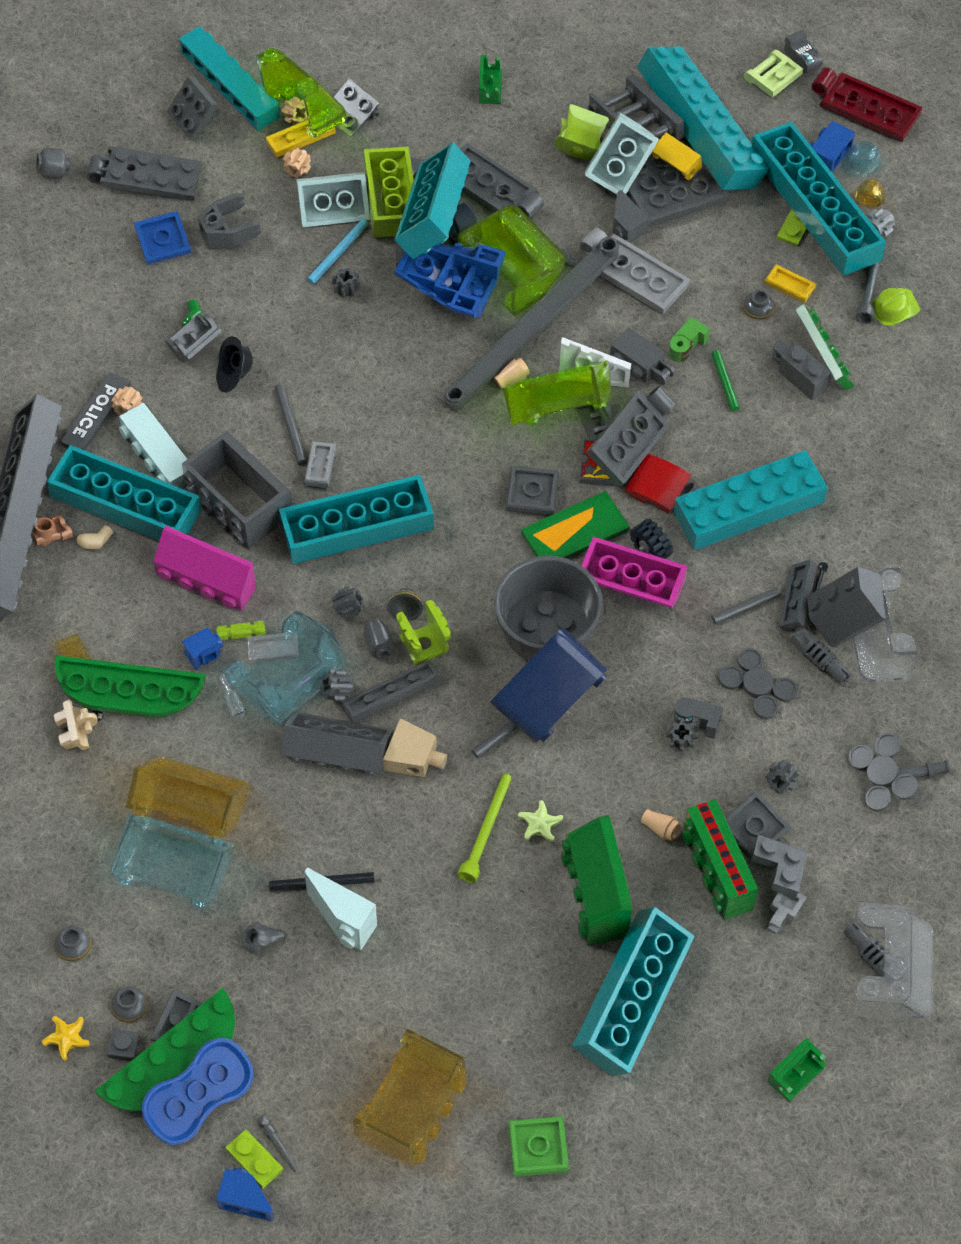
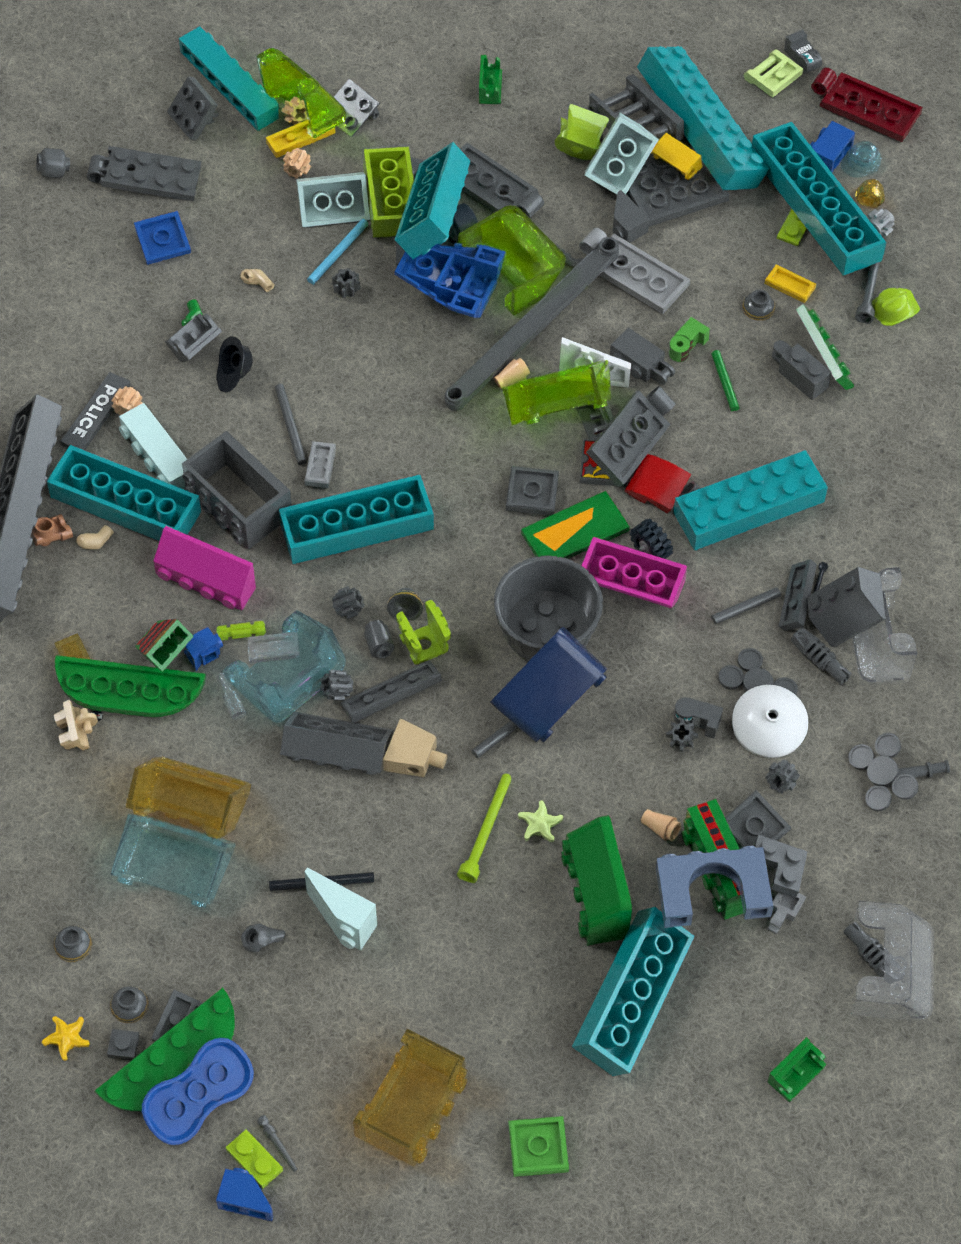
(161, 644): none -> green torso
(216, 230): dark grey piece -> none
(257, 277): none -> tan arm
(743, 866): none -> sand blue arch
(765, 735): none -> white dish

